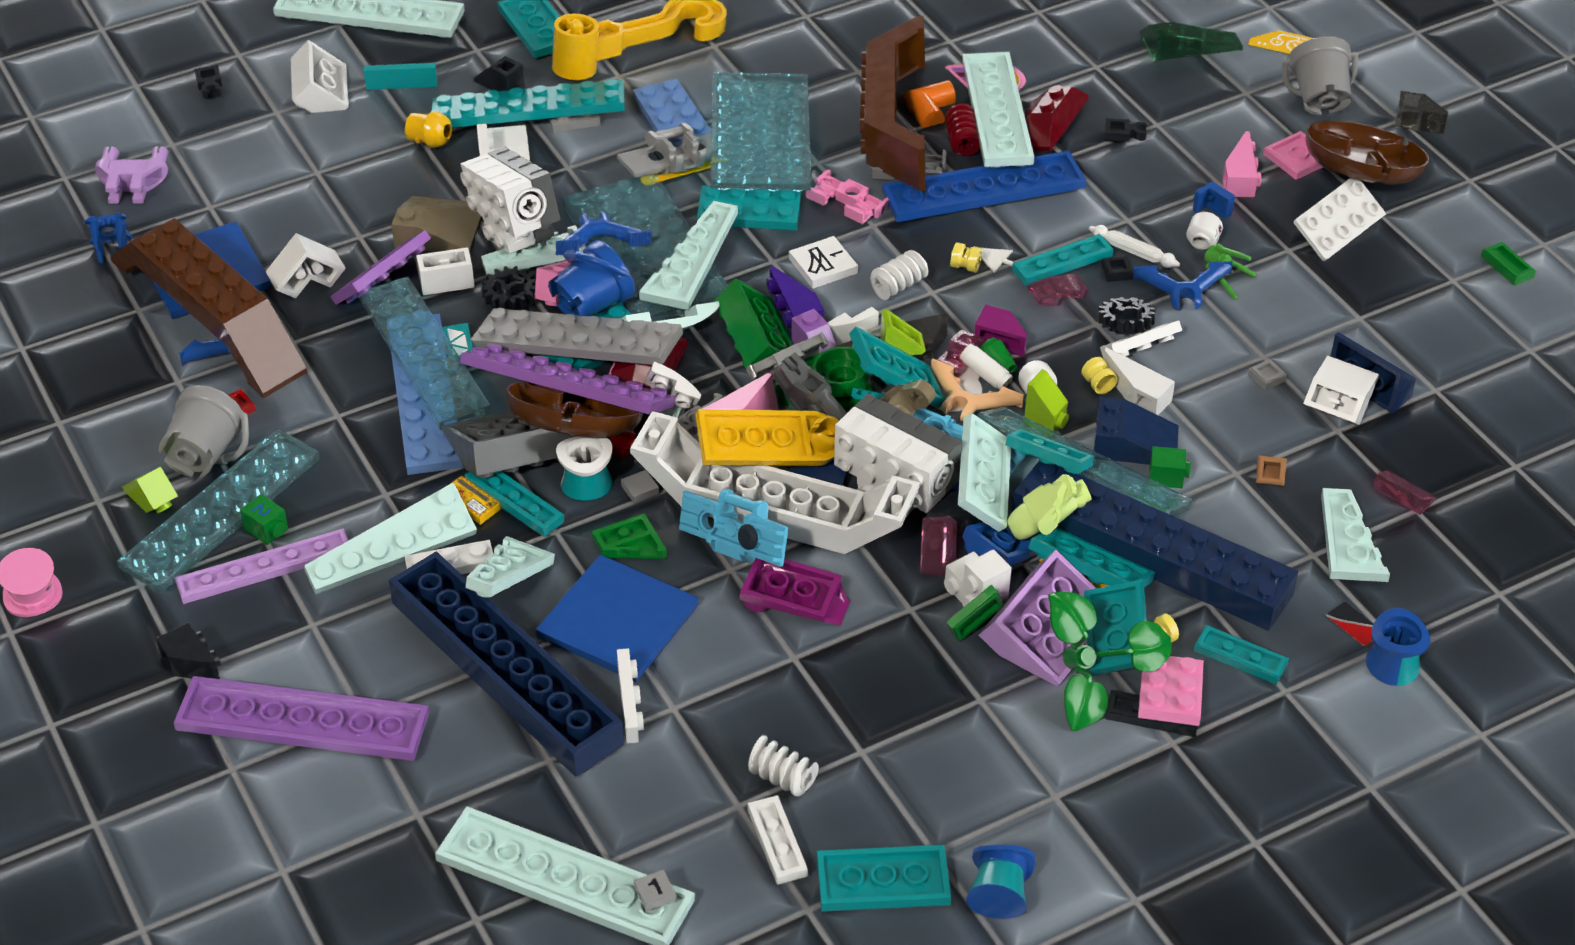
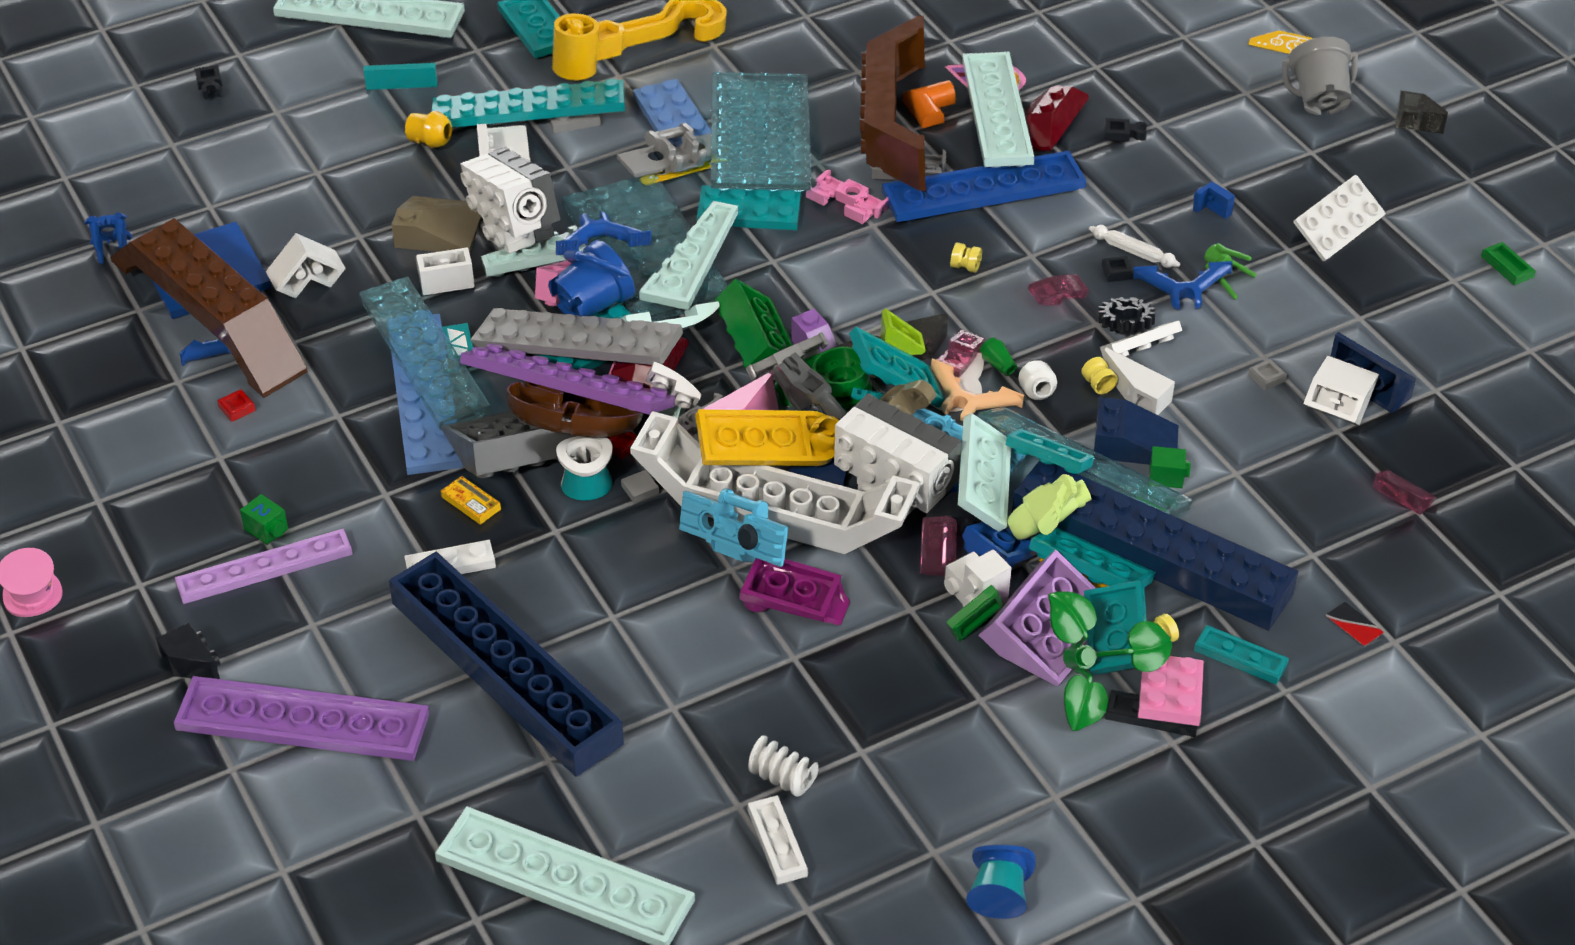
(131, 175): lavender connector -> none
(151, 491): slope -> none
(202, 430): light grey piece -> none
(216, 511): clear light blue plate -> none
(318, 80): white slope -> none
(381, 269): medium lavender plate -> none
(417, 529): light aqua wing -> none
(502, 75): black slope -> none
(507, 566): light aqua wing -> none
(509, 288): black gear -> none
(519, 502): teal plate -> none
(617, 610): blue tile -> none
(629, 695): white plate -> none
(630, 539): green wing -> none
(654, 890): light grey tile -> none
(791, 296): dark purple slope -> none
(823, 262): white tile -> none
(844, 324): white slope -> none
(883, 878): teal plate -> none
(898, 274): white piece -> none
(962, 130): dark red piece -> none
(986, 367): white piece -> none
(995, 258): white piece -> none
(1003, 326): magenta slope -> none
(1046, 402): lime slope -> none
(1062, 259): teal plate -> none
(1182, 40): clear green wedge -> none
(1204, 230): white head -> none
(1241, 169): bright pink slope -> none
(1271, 470): medium nougat slope -> none
(1292, 156): bright pink tile -> none
(1348, 540): light aqua wing -> none
(1365, 152): reddish brown piece -> none
(1397, 647): blue hat -> none

